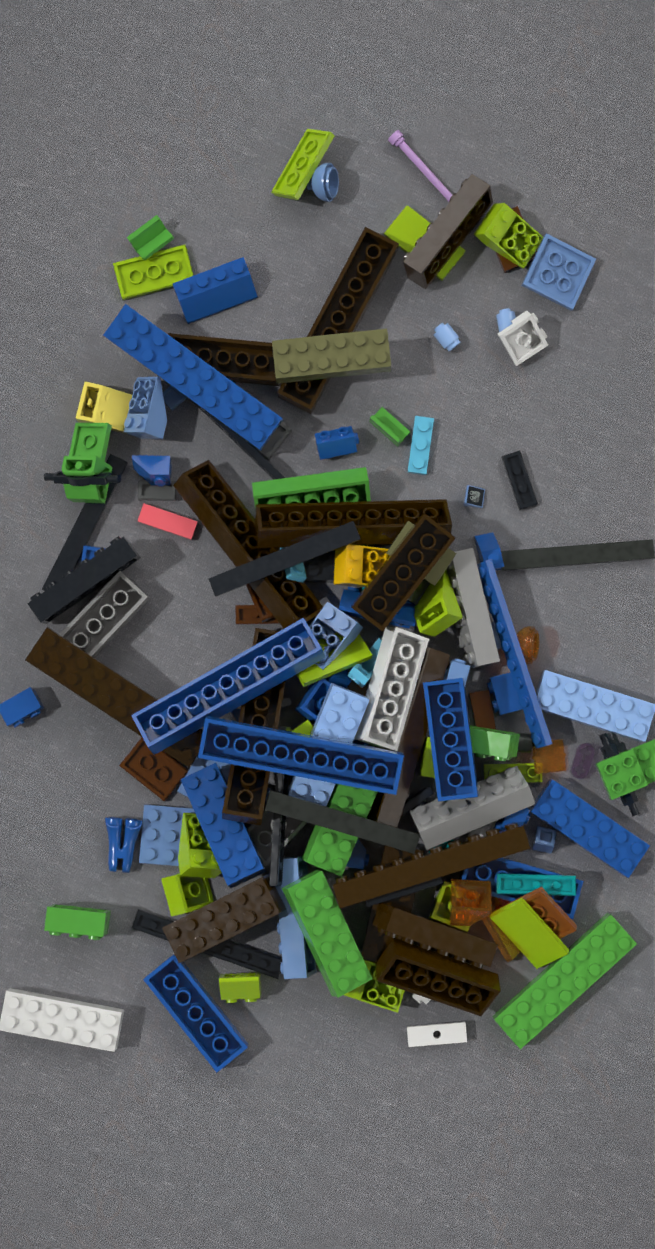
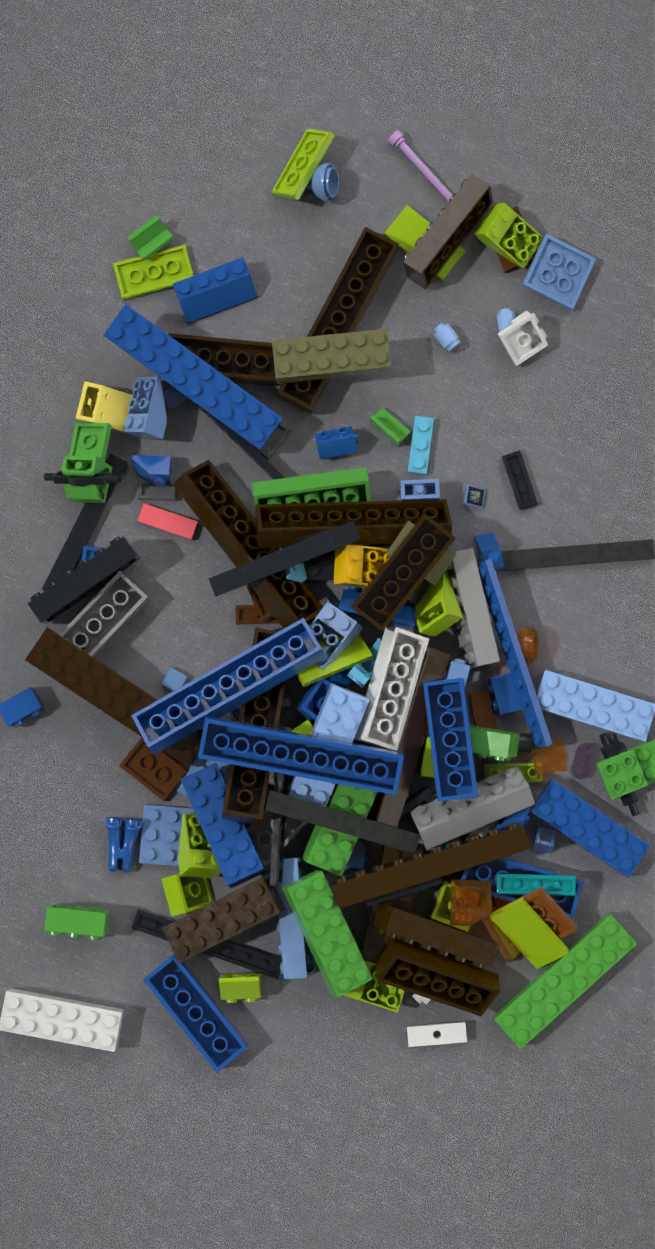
(174, 679): none -> medium blue tile
(419, 489): none -> medium blue brick

